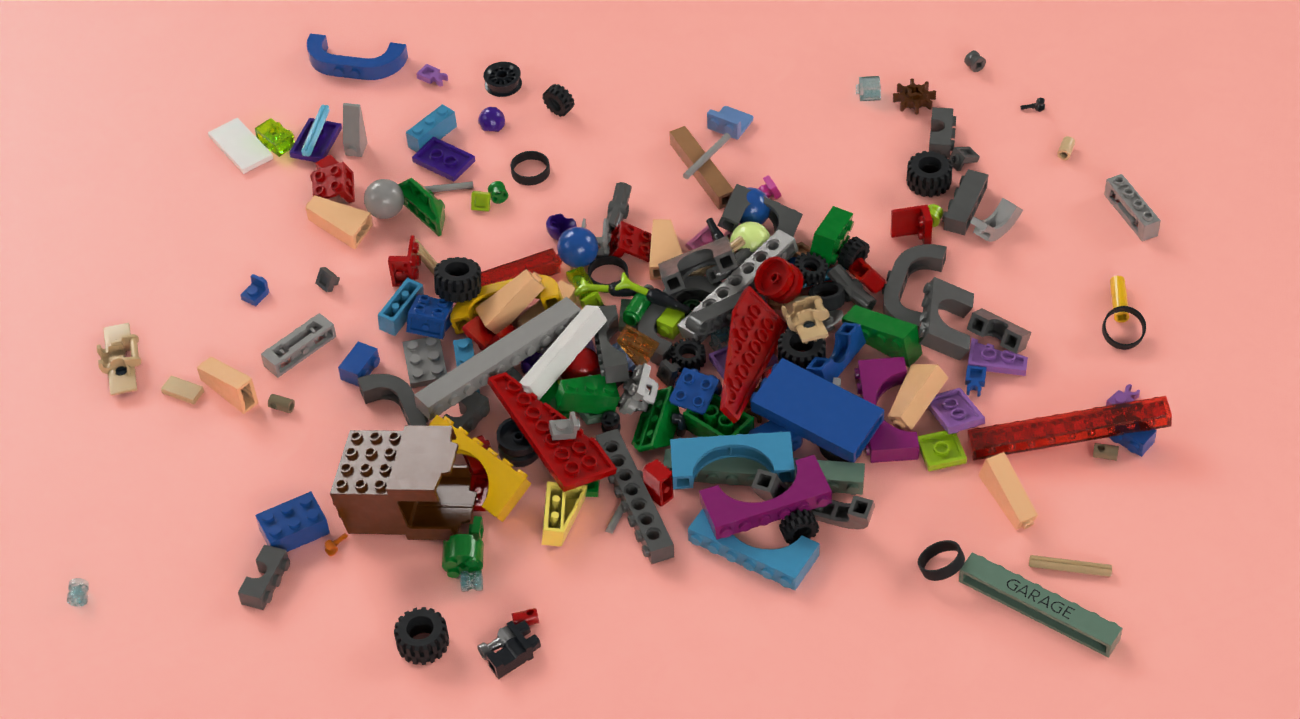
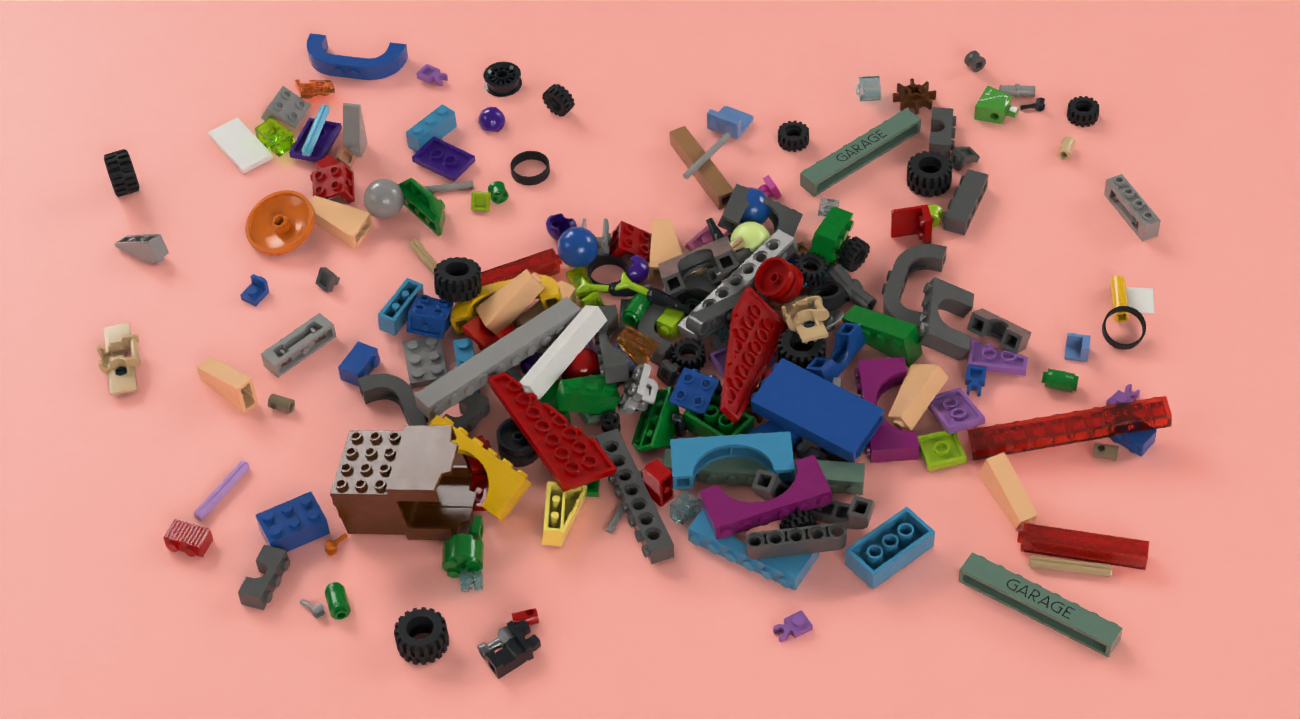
(77, 596): clear light blue wheel -> none
(121, 172): none -> black tyre
(144, 247): none -> light grey slope
(182, 390): tan tile -> none
(188, 538): none -> red brick
(221, 490): none -> lavender axle
(280, 222): none -> orange dish
(287, 107): none -> light grey bracket
(314, 88): none -> clear orange wing
(316, 610): none -> light grey hand
(337, 600): none -> green head
(346, 156): none -> nougat plate
(405, 266): red bracket -> none
(564, 428): light grey bracket -> none
(619, 207): dark grey piece -> none
(638, 270): none -> dark purple hair
(684, 507): none -> clear light blue brick
(793, 143): none -> black tyre
(794, 625): none -> medium lavender plate
(796, 541): none -> dark grey beam
(805, 449): none -> dark grey bracket
(826, 205): none -> clear light blue plate
(860, 152): none -> sand green brick
(867, 275): red brick -> none
(889, 547): none -> dark azure brick
(947, 571): black tyre -> none
(994, 106): none -> bright green torso
(998, 222): light grey arch -> none
(1017, 90): none -> light grey pin
(1060, 380): none -> green head
(1077, 347): none -> medium blue panel
(1083, 104): none -> black tyre
(1084, 546): none -> clear red brick
(1141, 299): none -> white sticker

